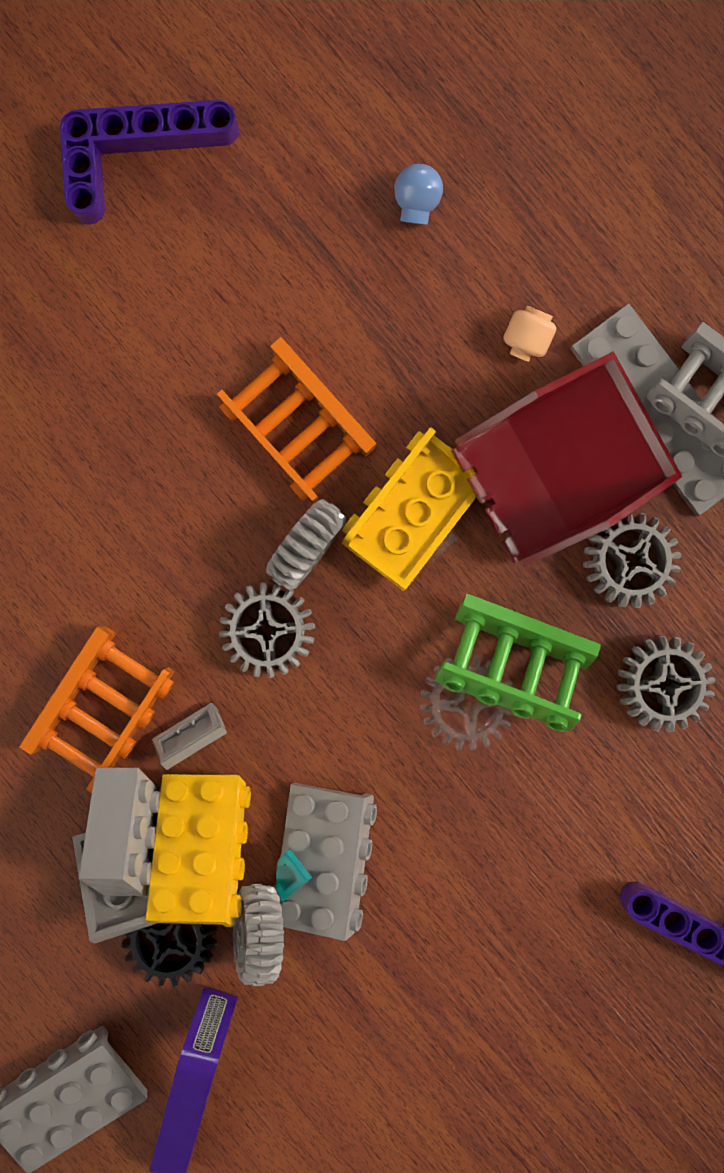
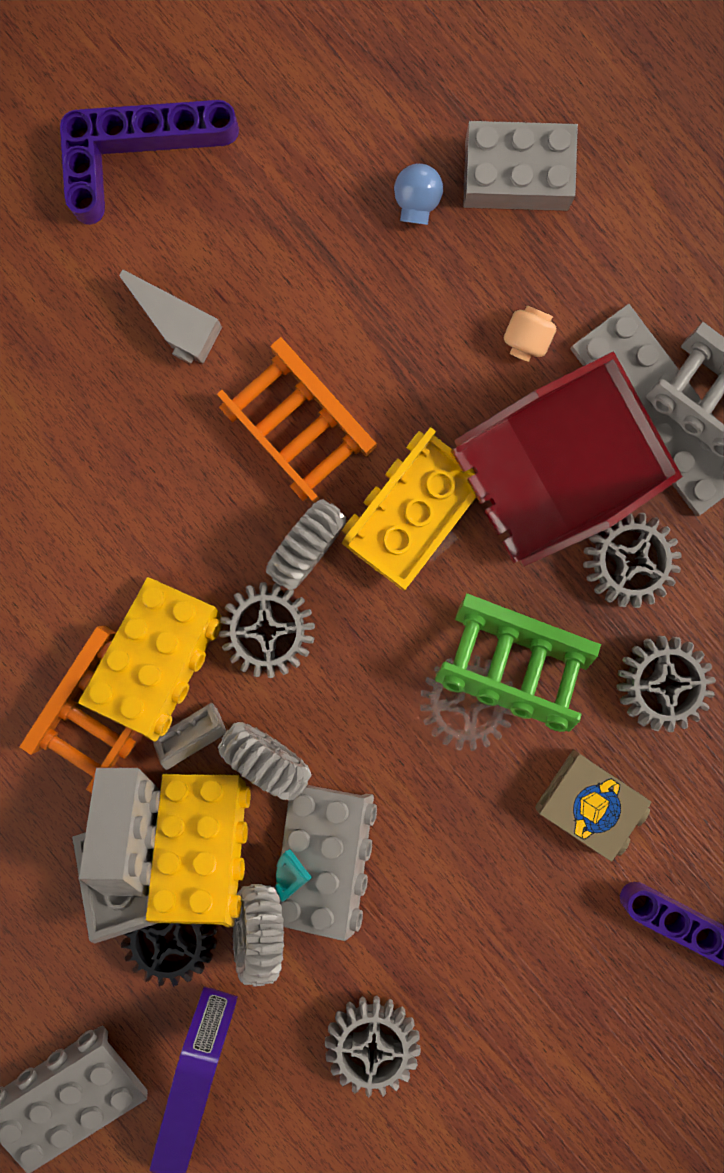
(152, 659): none -> yellow bracket
(181, 324): none -> light grey slope
(264, 761): none -> light grey gear
(357, 1044): none -> light grey gear
(520, 165): none -> light grey brick
(593, 806): none -> dark tan panel

